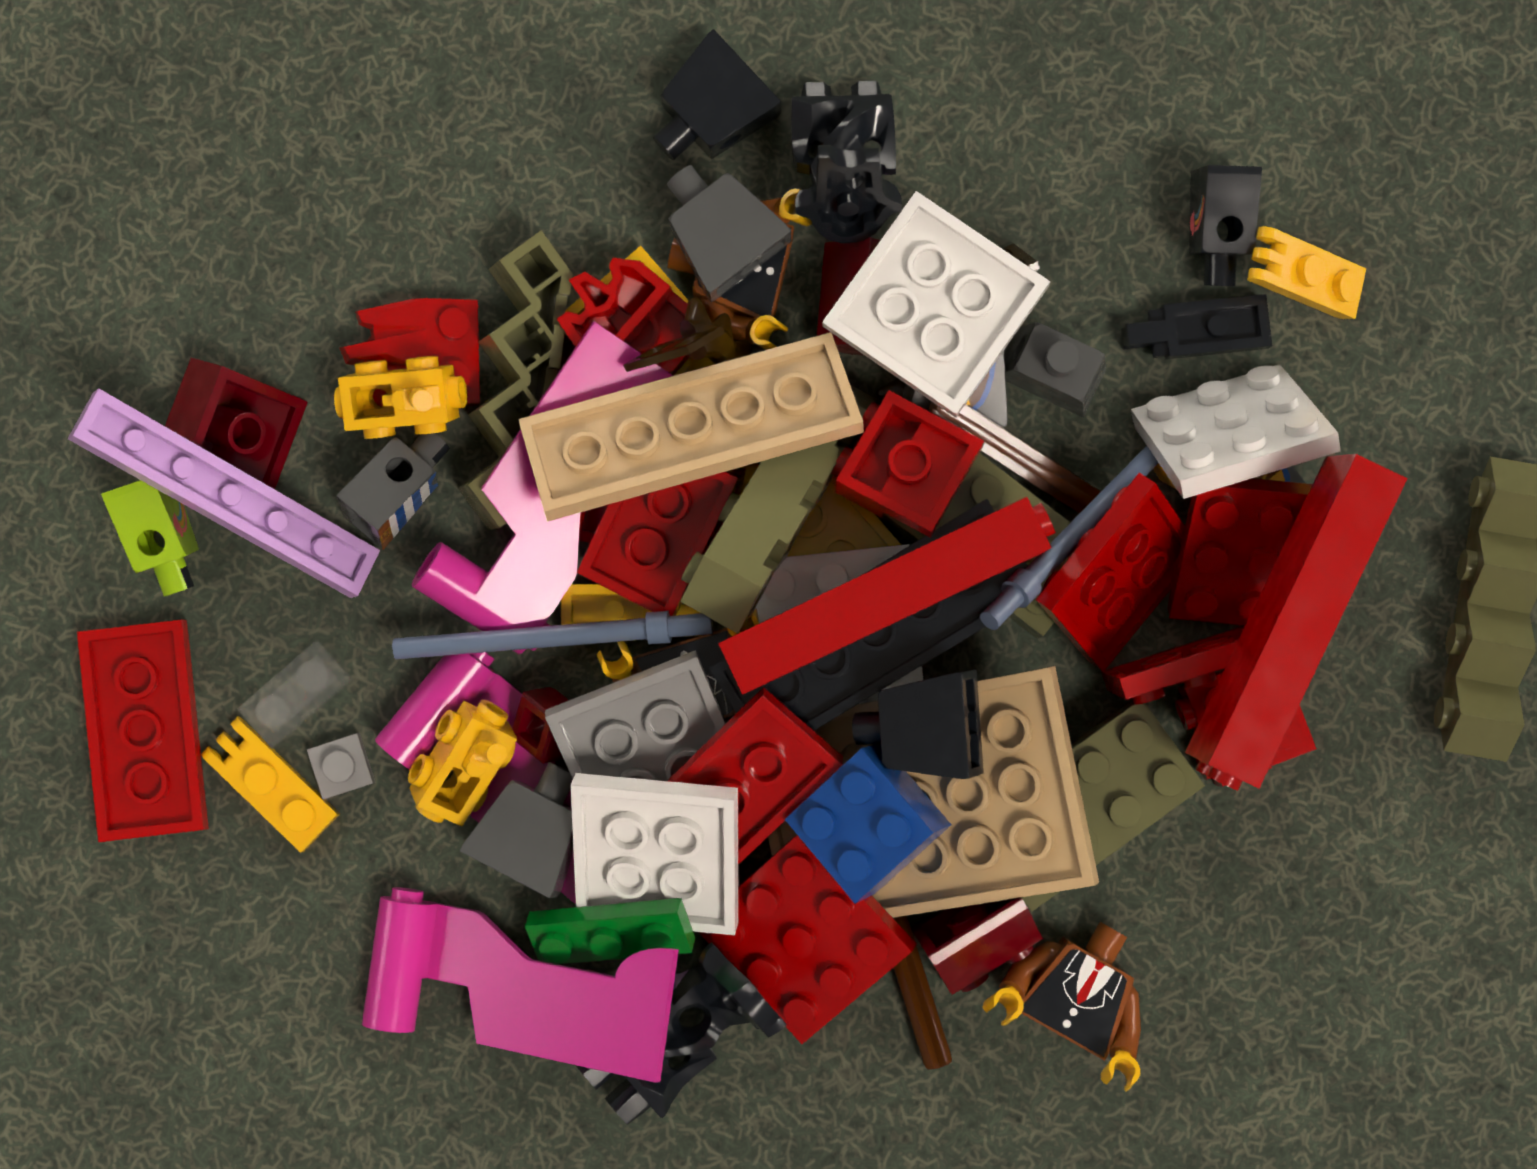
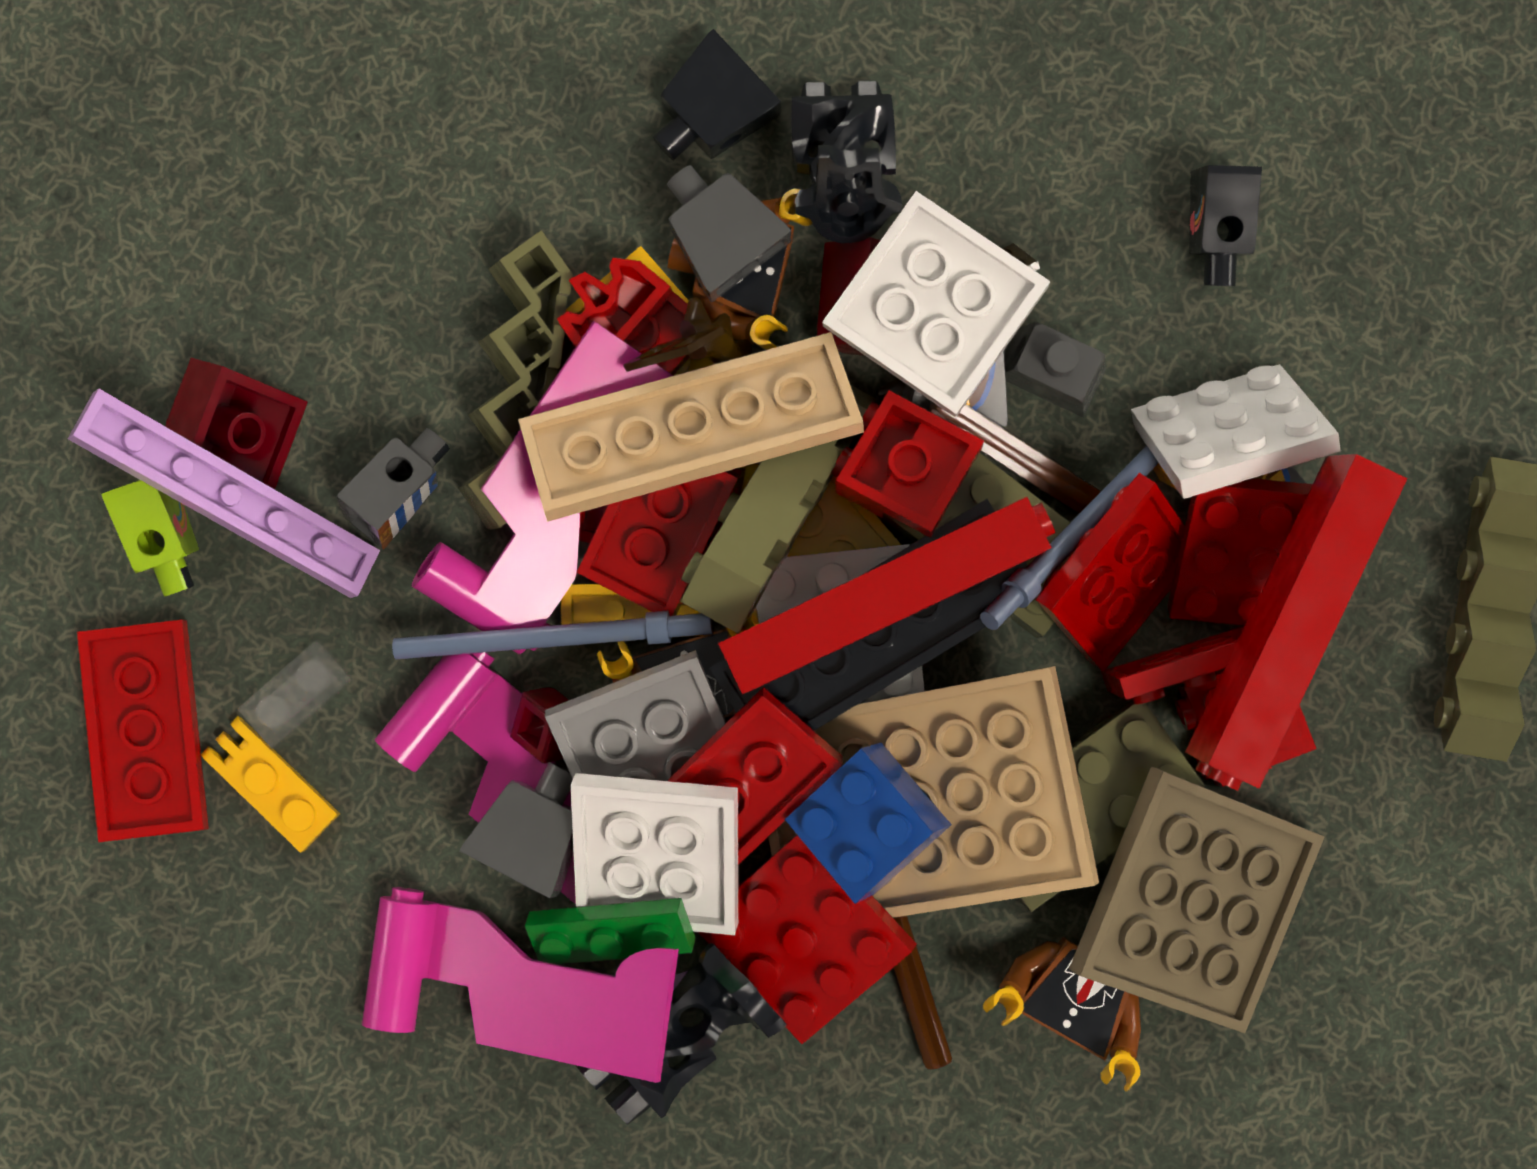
(341, 766): light grey plate -> none
(415, 396): yellow brick -> none
(418, 330): red plate -> none
(474, 746): yellow brick -> none
(927, 726): black torso -> none
(977, 939): dark red slope -> none
(1196, 901): none -> dark tan plate
(1203, 328): black hinge -> none
(1307, 274): yellow hinge -> none

